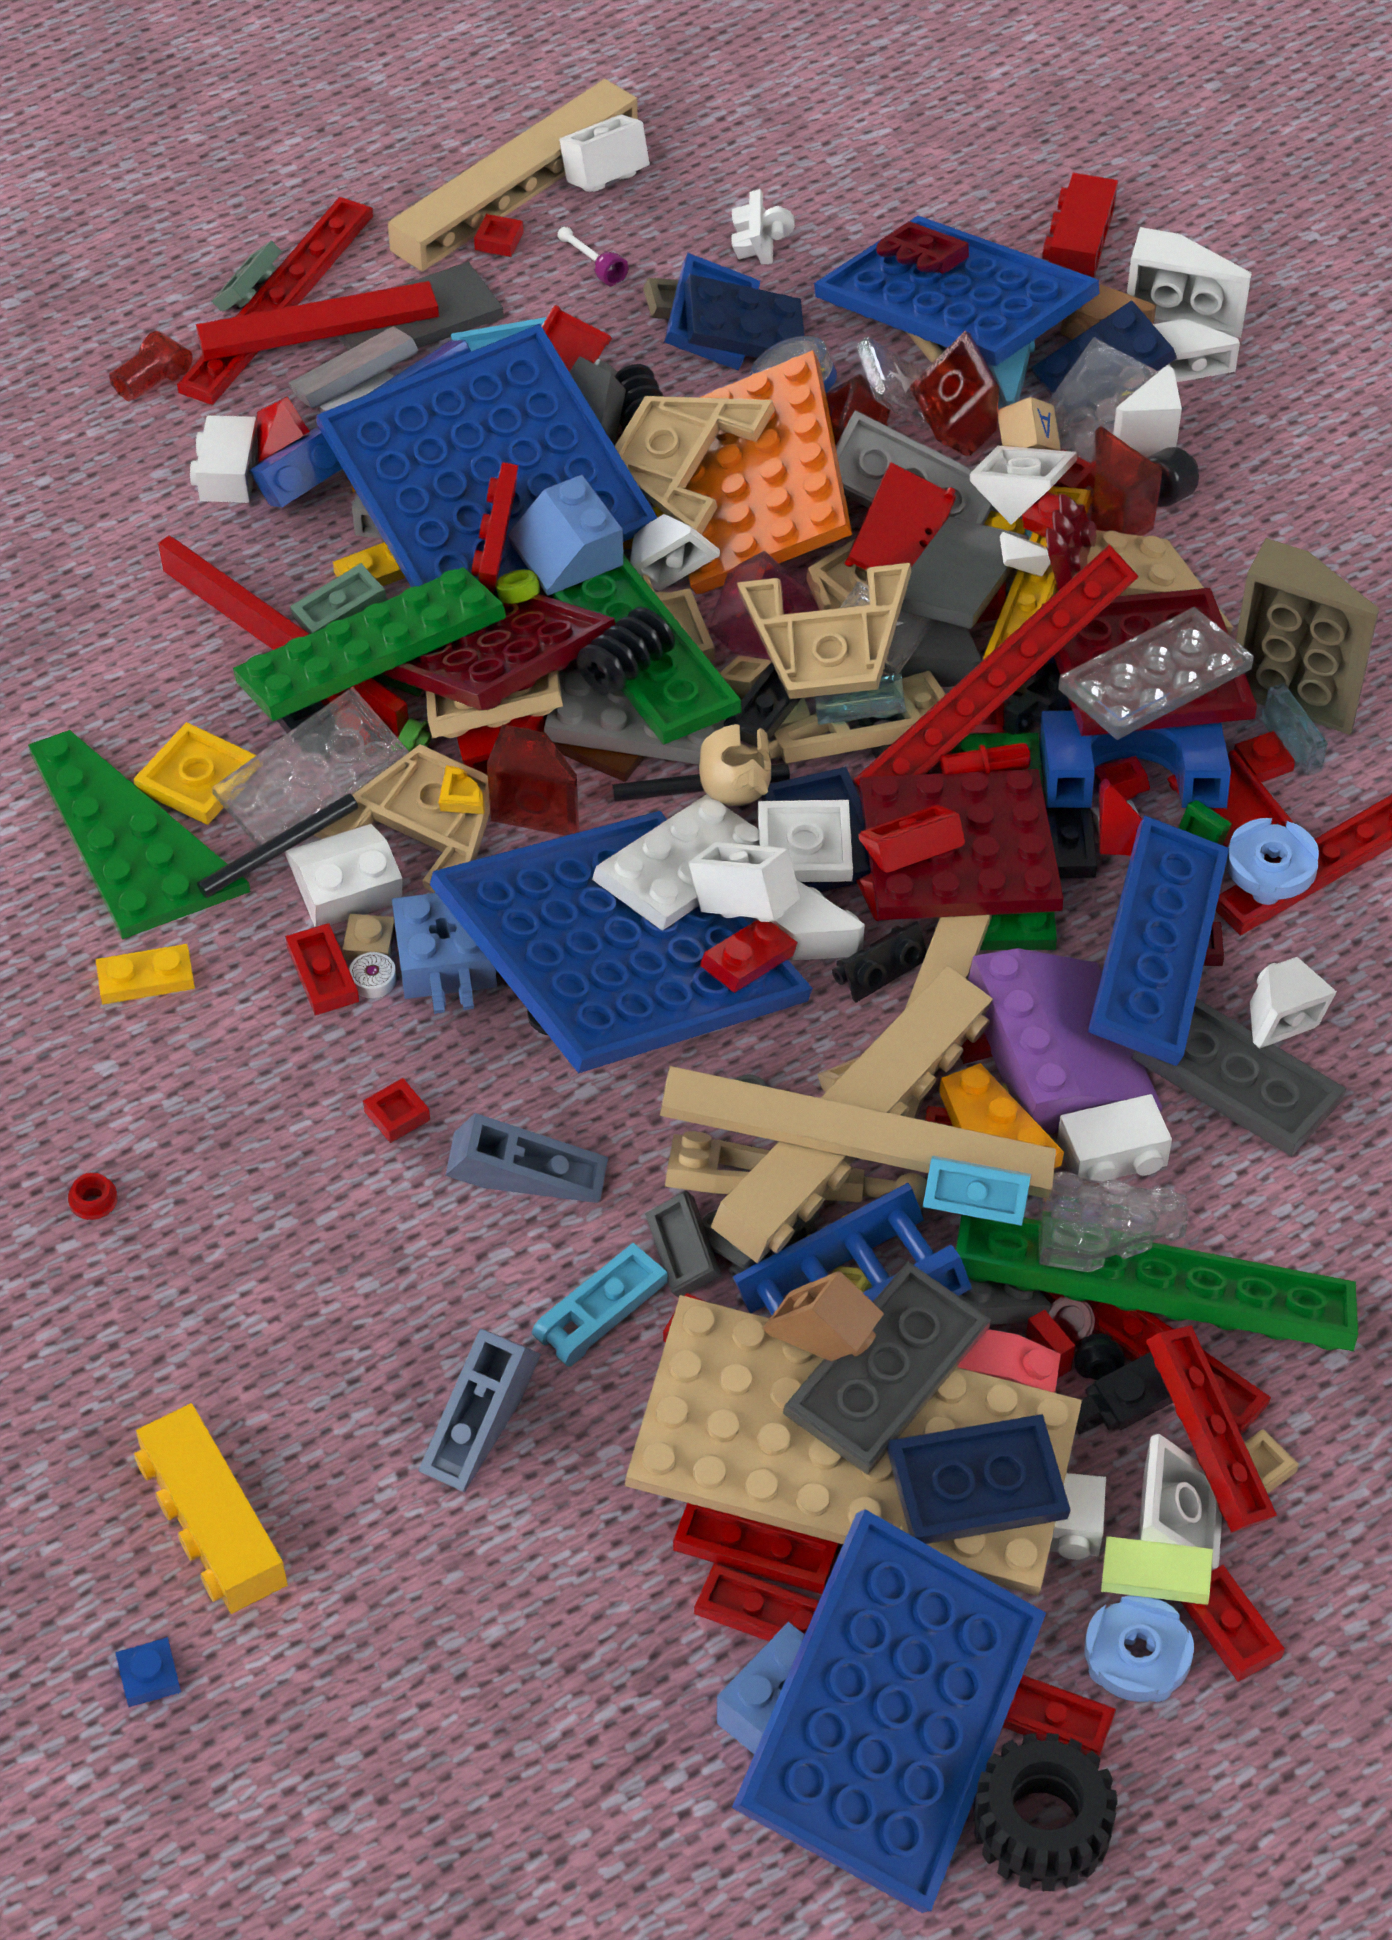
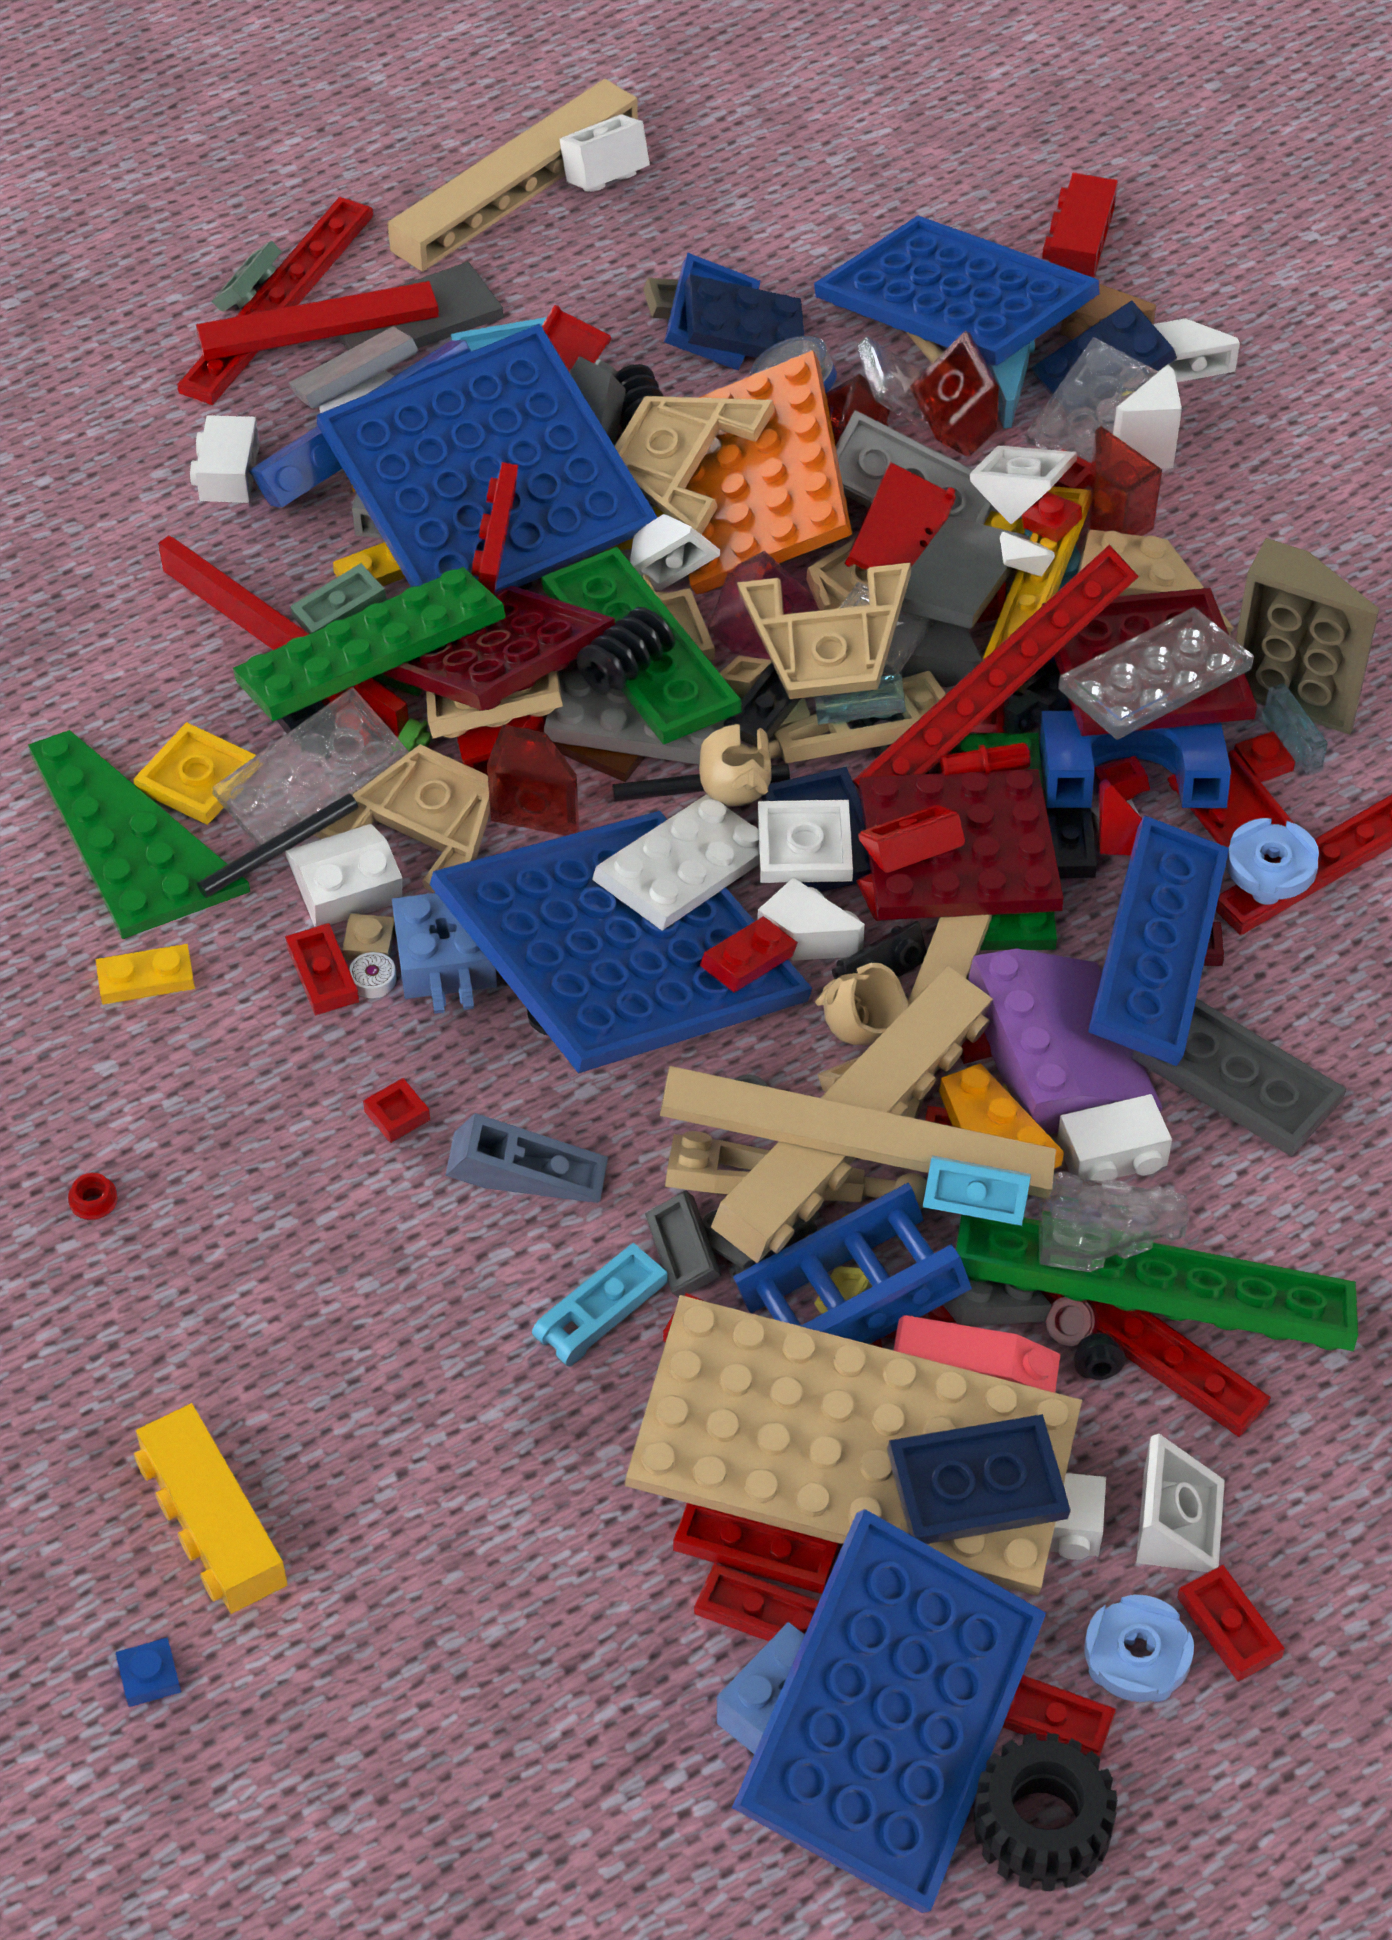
(157, 359): clear red piece -> none
(278, 427): slope -> none
(460, 793): yellow tile -> none
(478, 1408): sand blue slope -> none
(498, 235): red plate -> none
(517, 586): lime tile -> none
(568, 536): medium blue slope -> none
(605, 268): magenta hinge -> none
(745, 881): white brick -> none
(759, 227): white hips -> none
(826, 1318): medium nougat slope -> none
(863, 1003): none -> tan helmet
(874, 1396): dark grey tile -> none
(924, 247): dark red plate -> none
(1029, 425): tan brick -> none
(1046, 1332): red plate -> none
(1070, 540): dark red plate -> none
(1124, 1396): black hinge -> none
(1157, 1570): yellowish green tile -> none
(1178, 476): black head -> none
(1188, 281): white slope -> none
(1204, 823): green tile -> none
(1211, 1428): red plate -> none
(1270, 1460): tan tile -> none
(1287, 1002): white slope -> none

